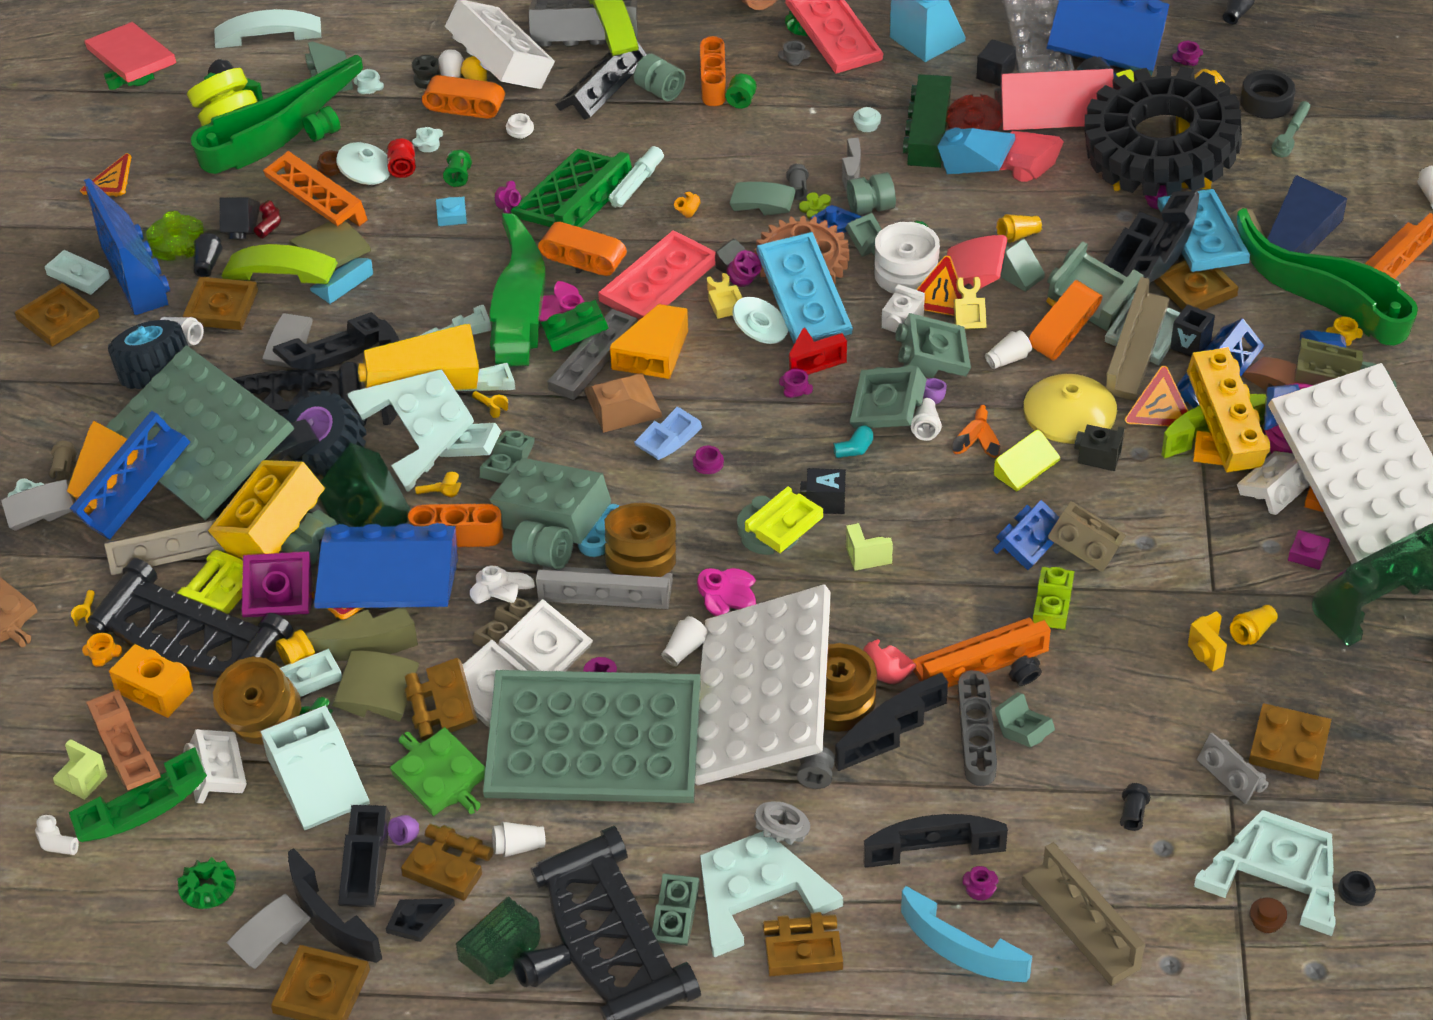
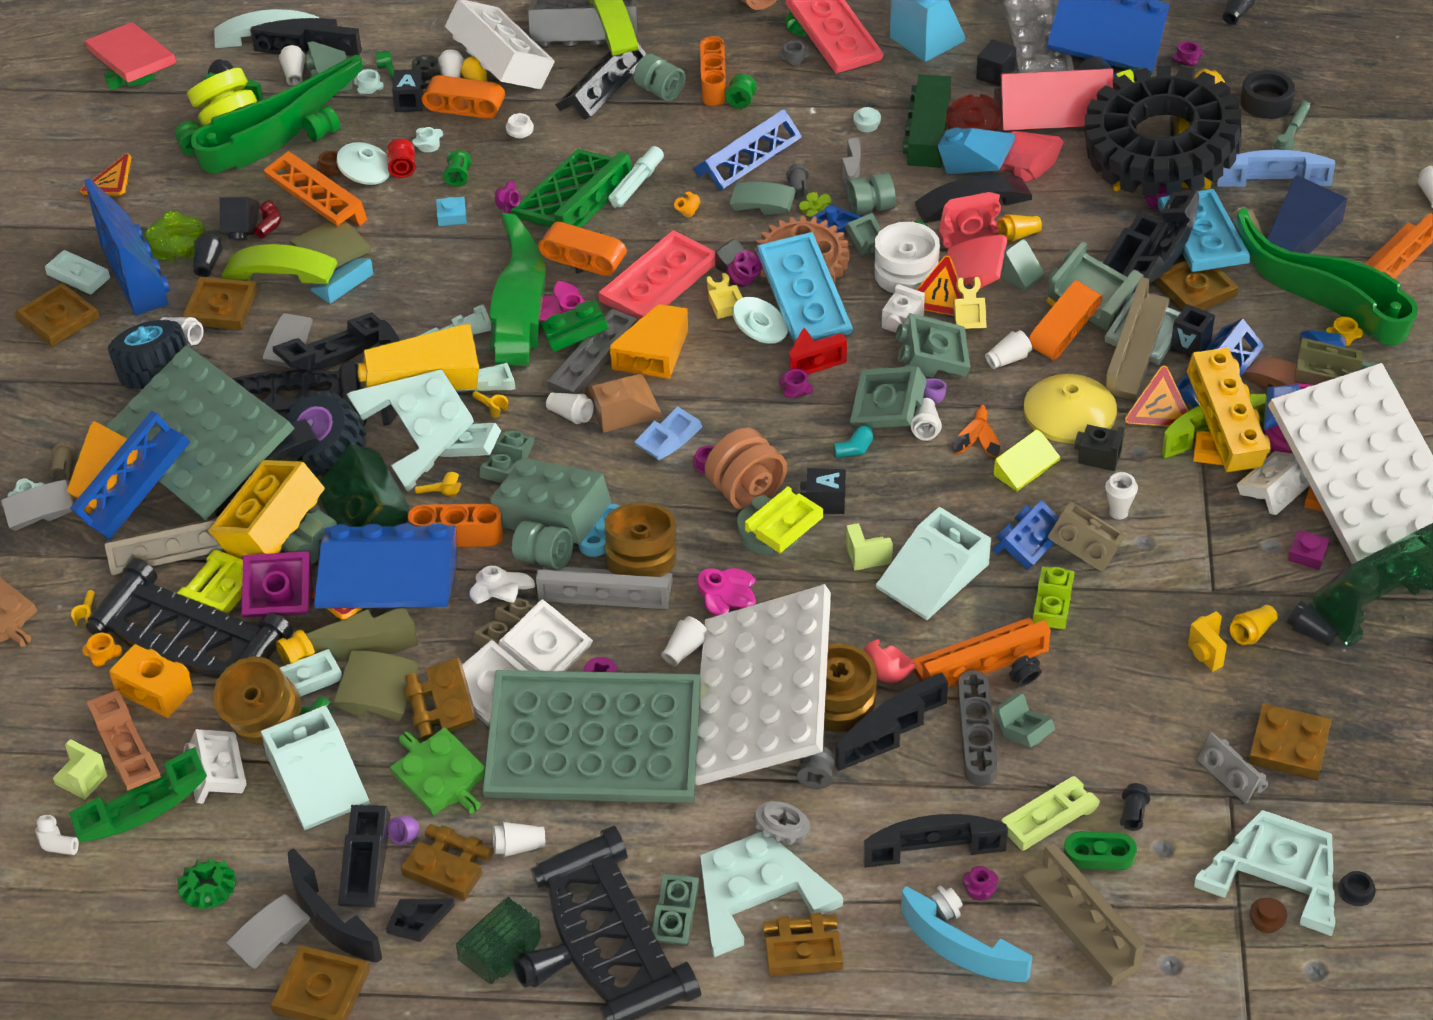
(183, 135): none -> green wheel
(276, 35): none -> black slope
(292, 62): none -> white cone
(385, 61): none -> green hand
(408, 90): none -> black brick
(574, 407): none -> white cone
(741, 144): none -> fence
(745, 467): none -> nougat wheel
(935, 563): none -> light aqua slope
(947, 903): none -> white plate
(969, 218): none -> coral slope
(1009, 187): none -> black slope
(1049, 813): none -> yellowish green plate
(1100, 850): none -> green plate
(1120, 493): none -> white cone
(1278, 165): none -> light blue slope
(1312, 623): none -> black cone

